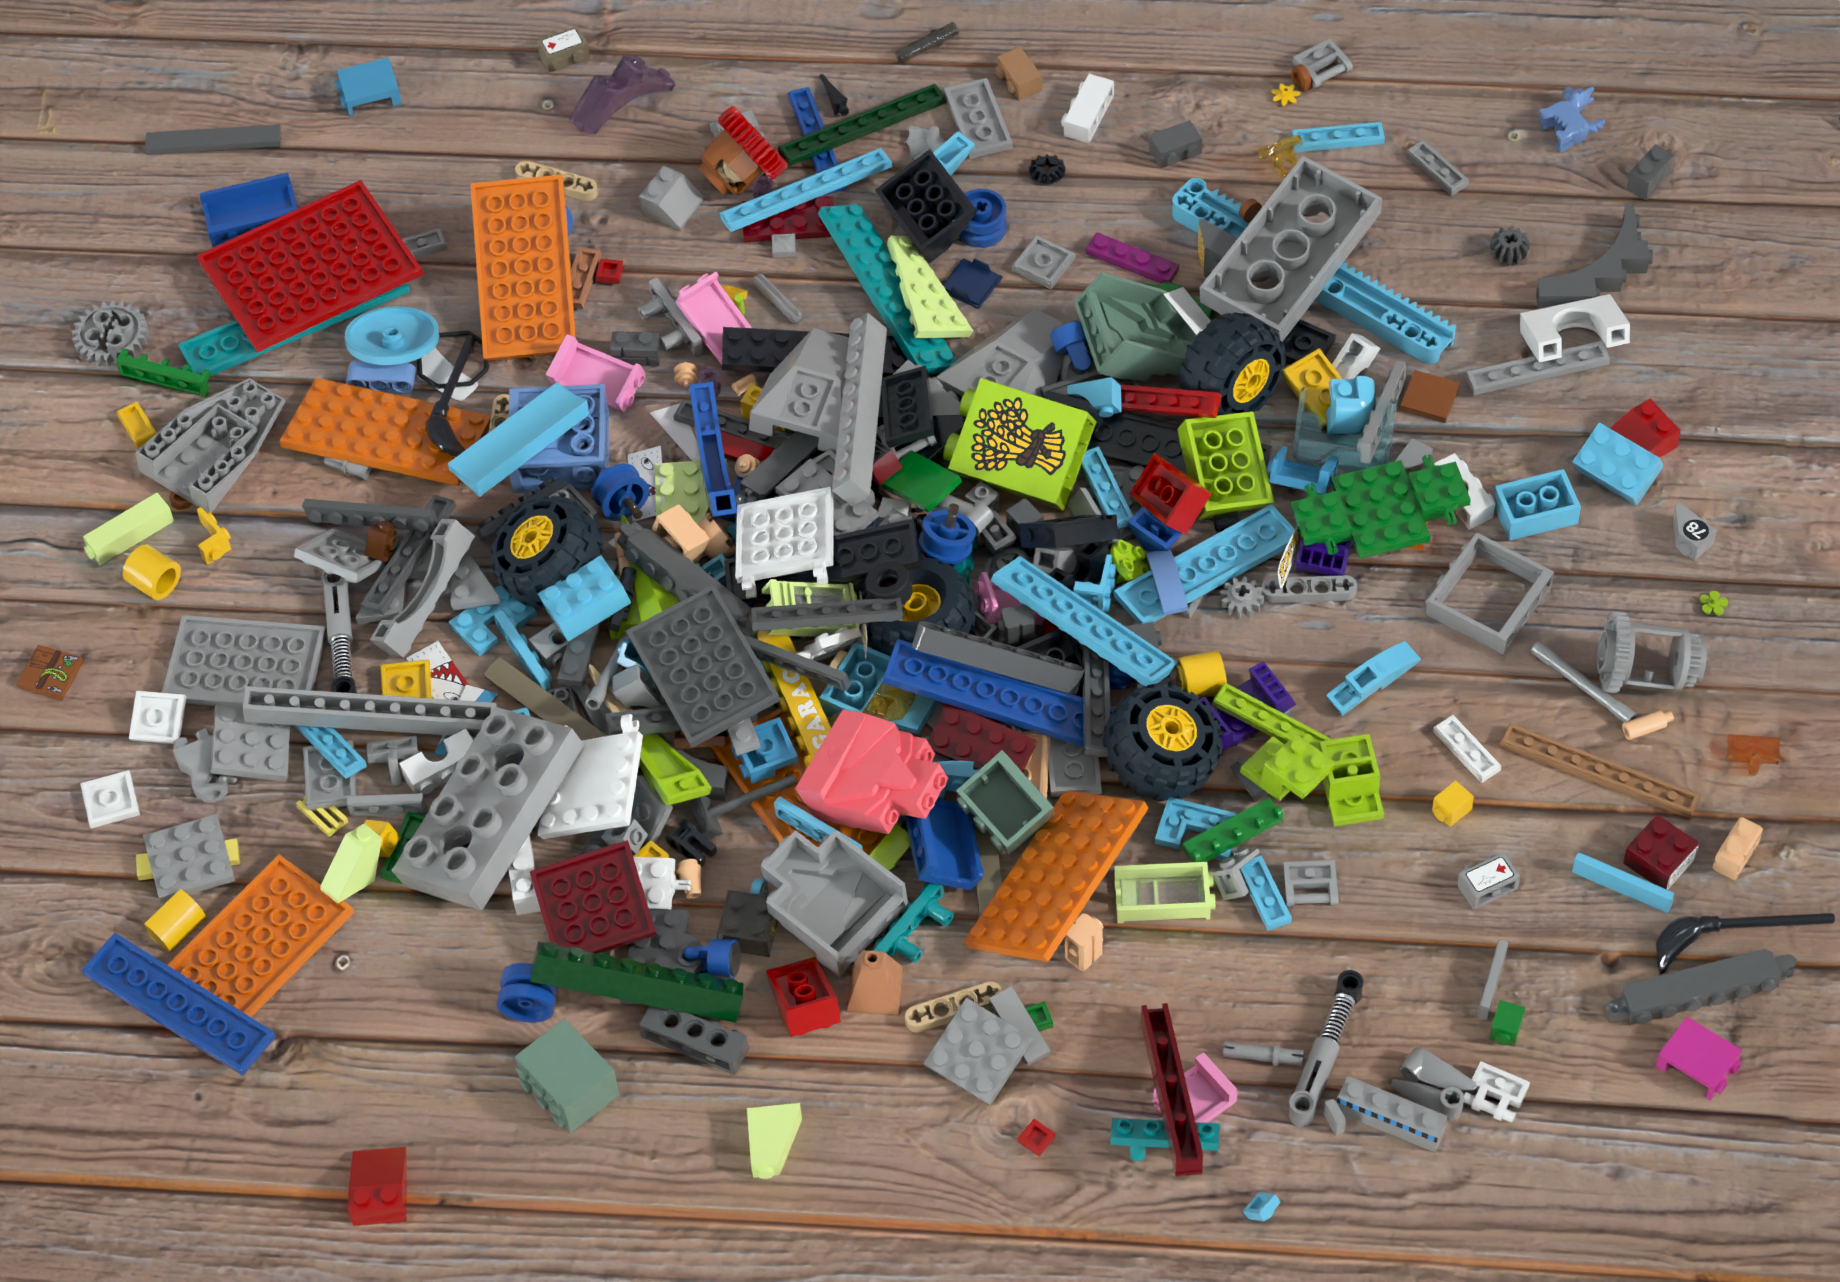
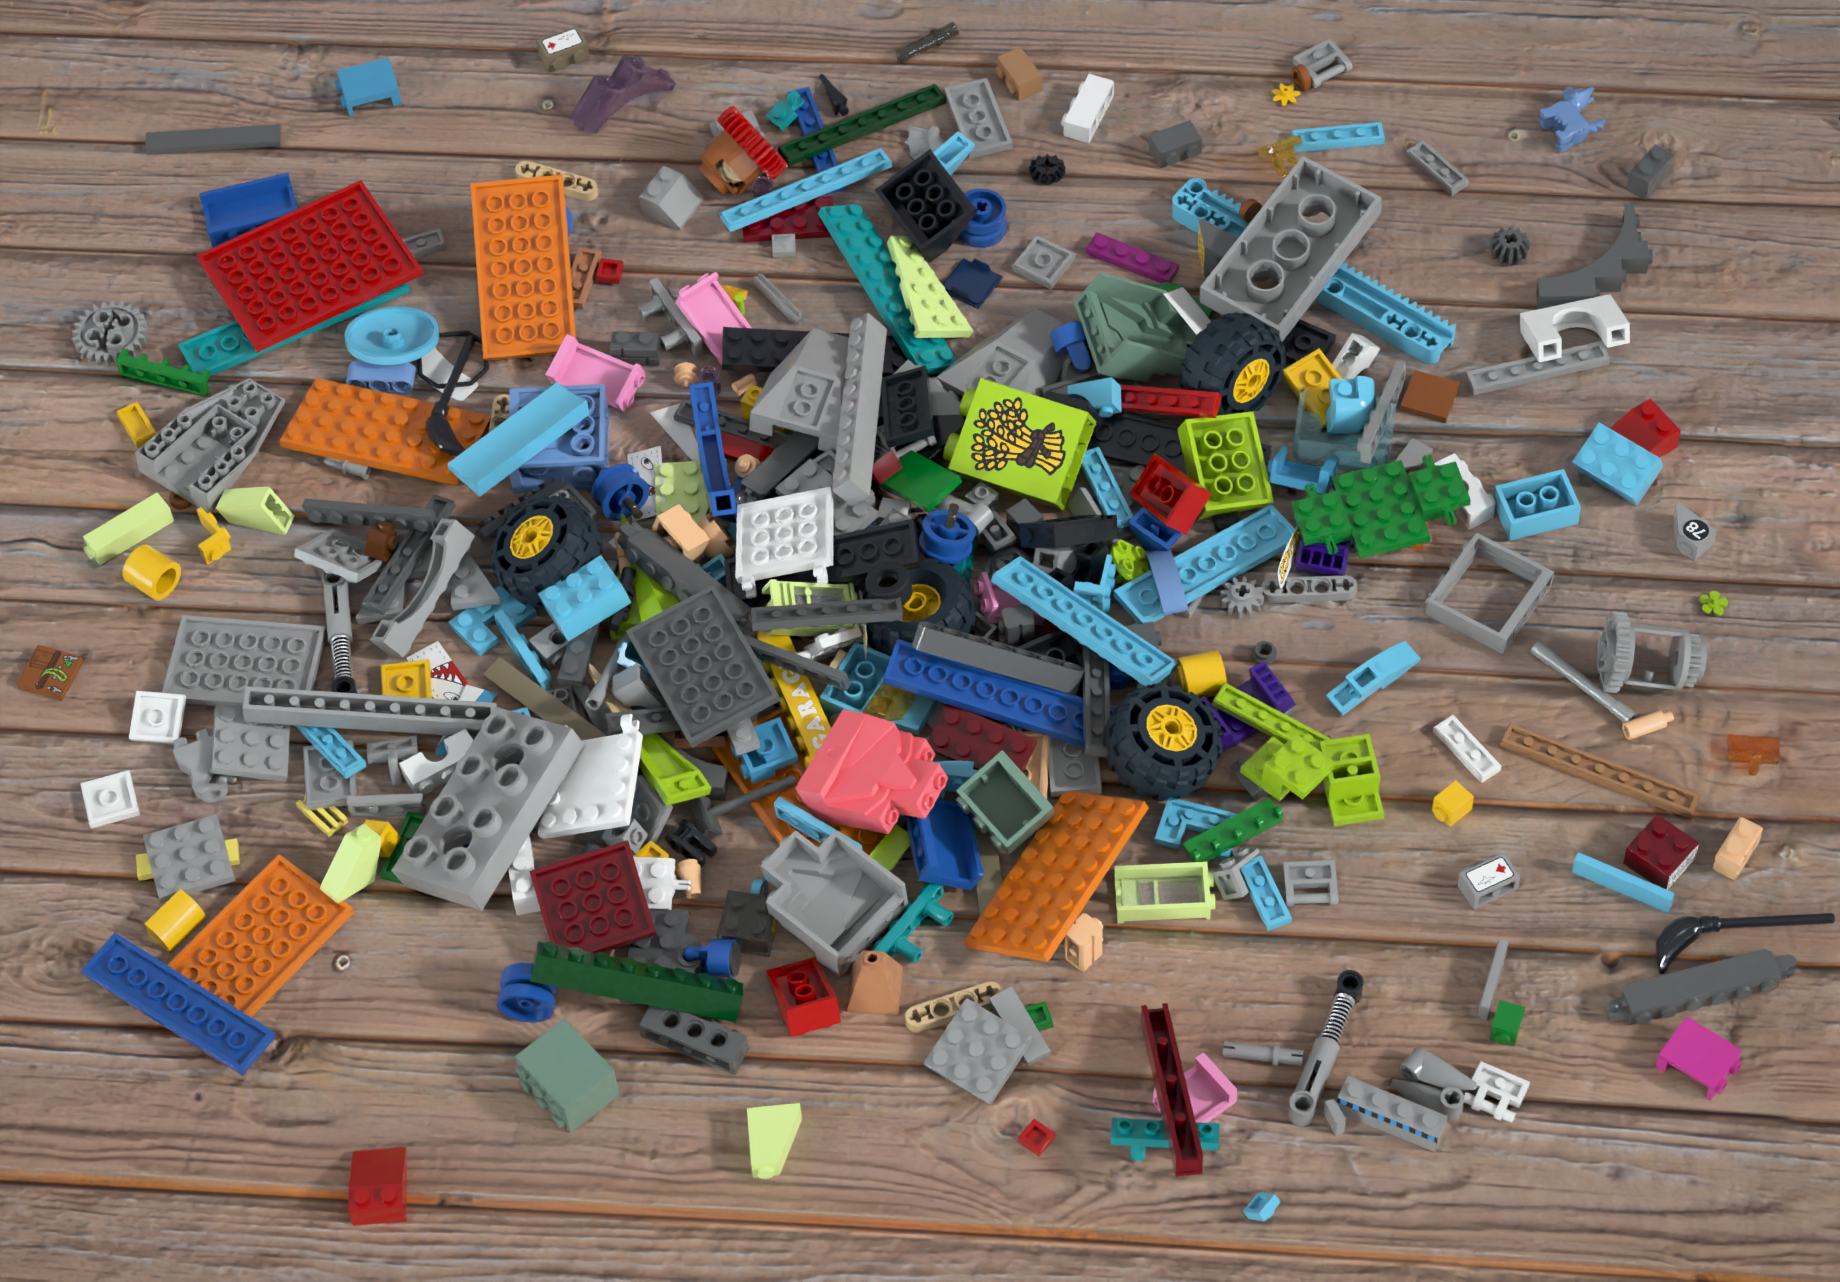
(255, 509): none -> yellowish green slope
(784, 113): none -> teal plate
(1264, 647): none -> dark grey plate

